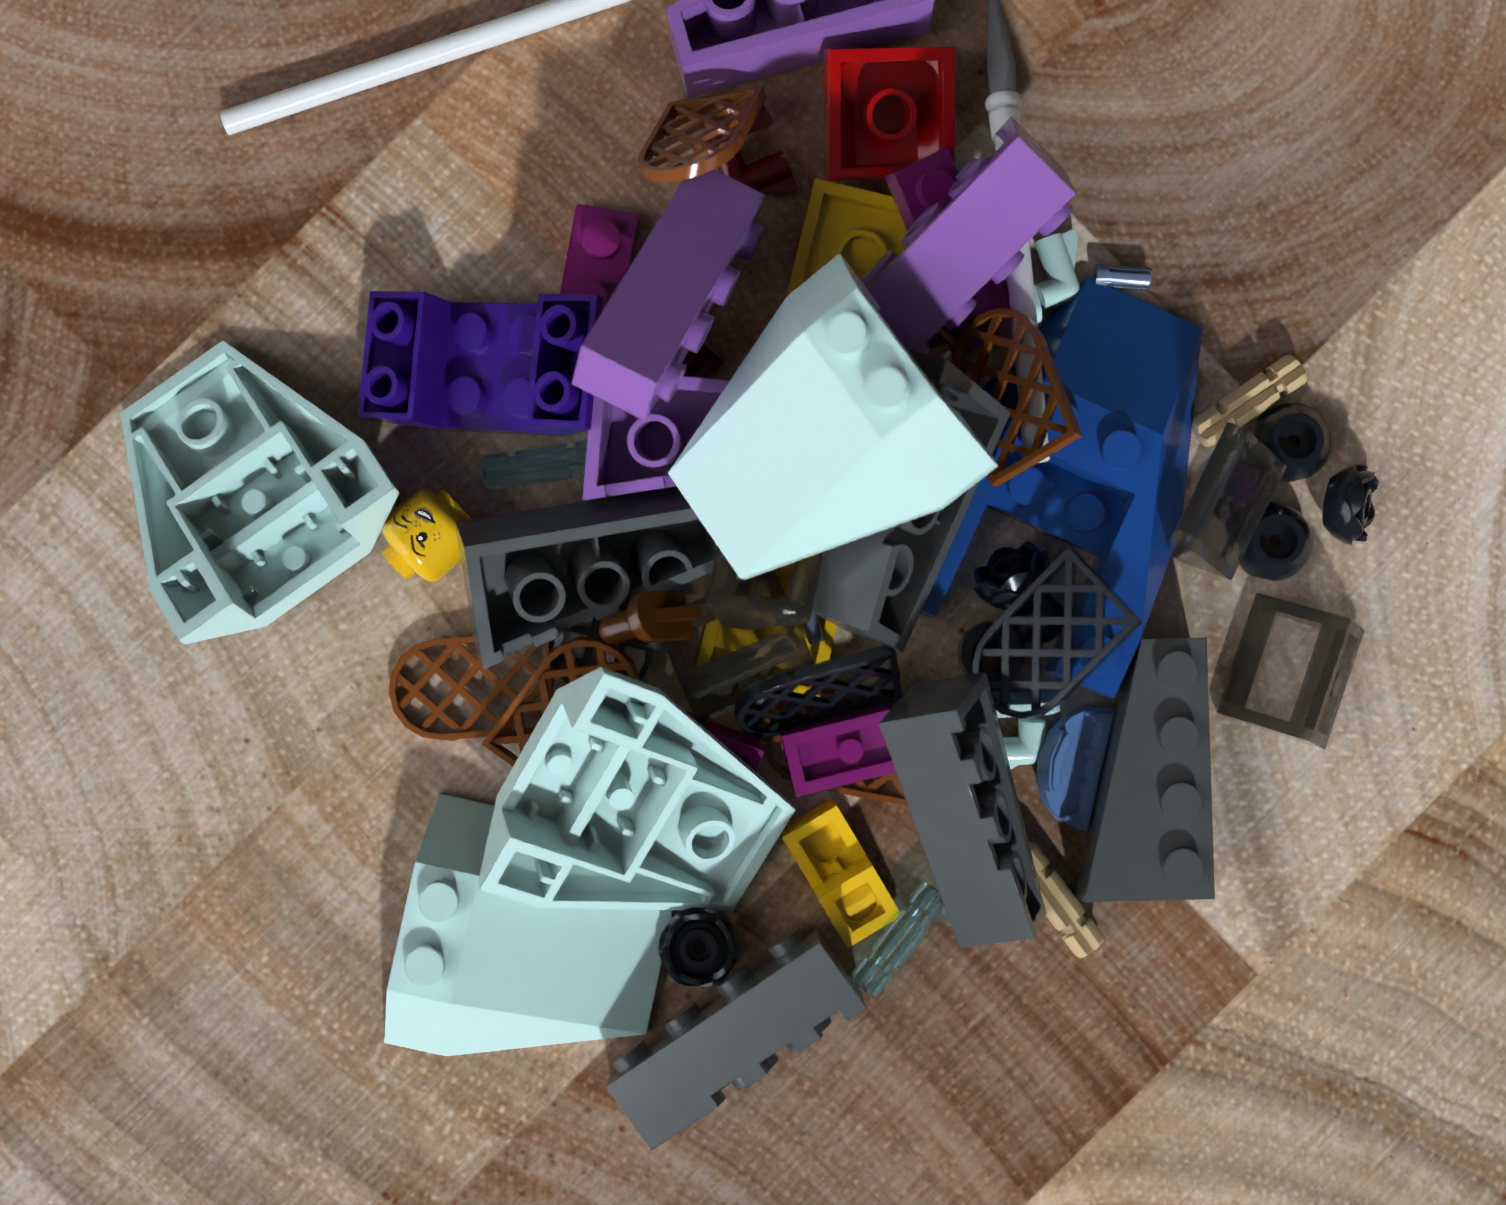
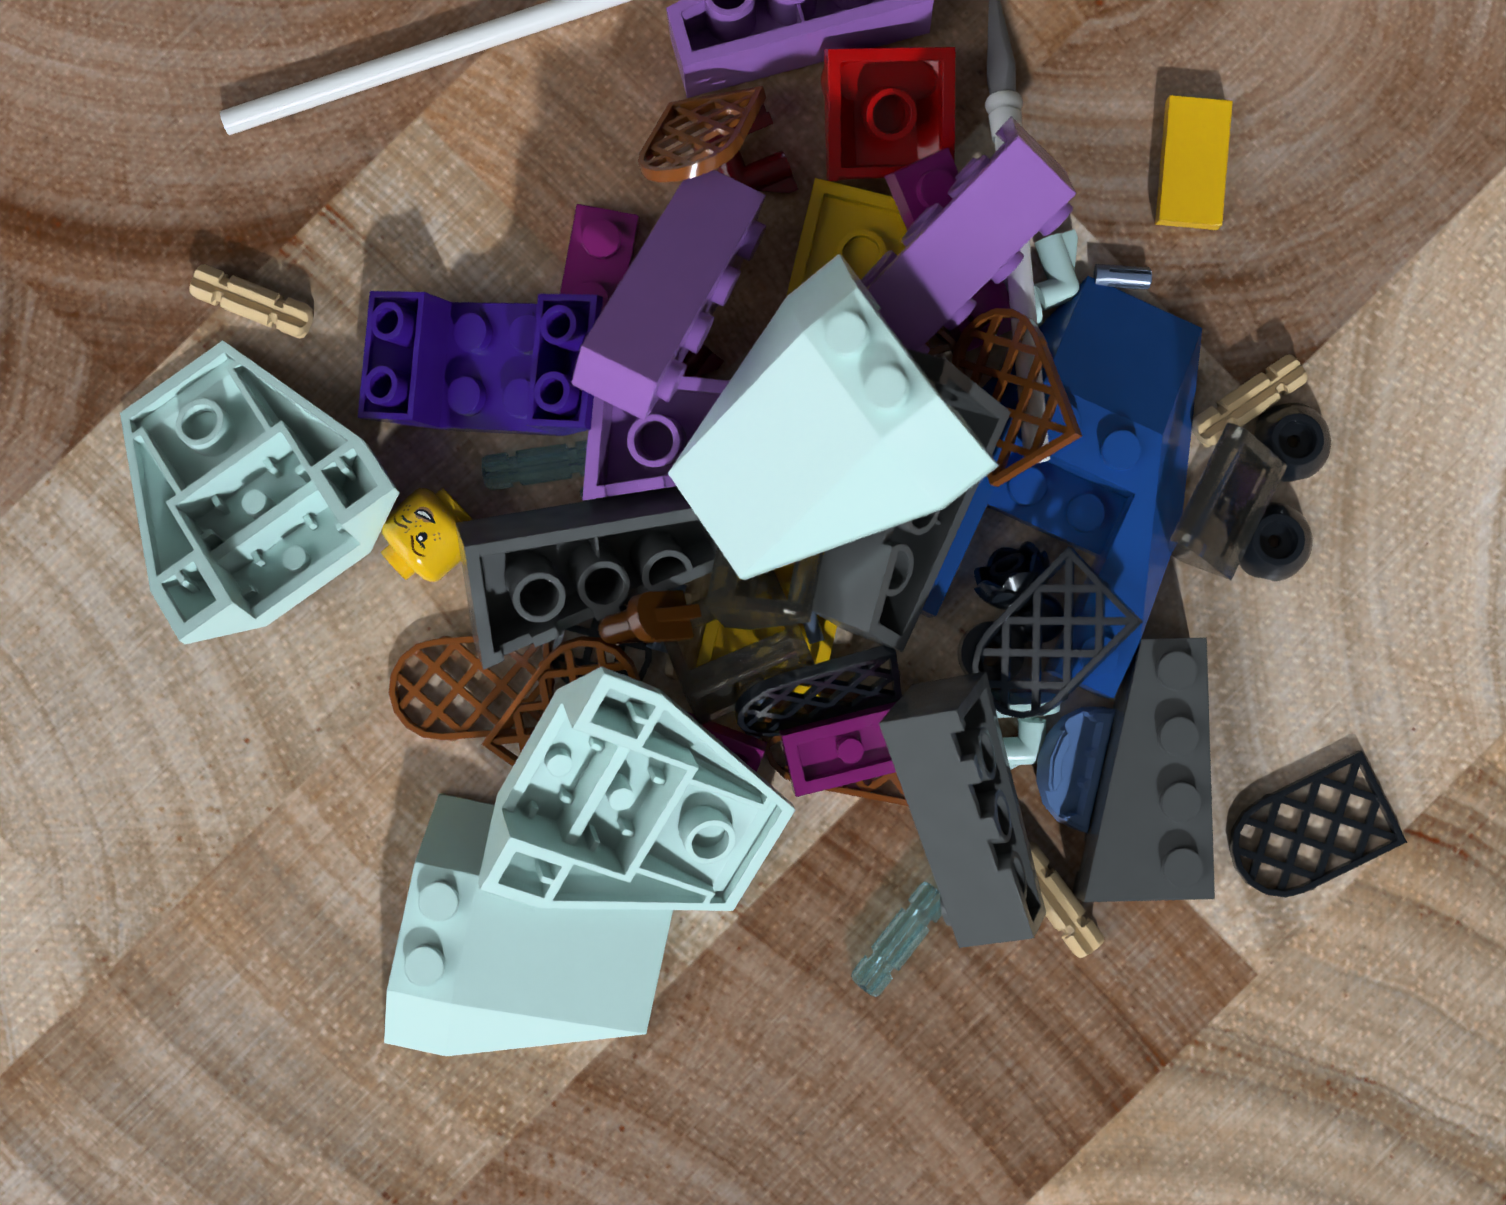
(251, 301): none -> tan axle
(694, 967): black plate -> none
(733, 1035): dark grey wedge -> none
(839, 872): yellow slope -> none
(1193, 162): none -> yellow tile
(1323, 680): clear smoke tile -> none
(1349, 503): black plate -> none
(1377, 799): none -> black window

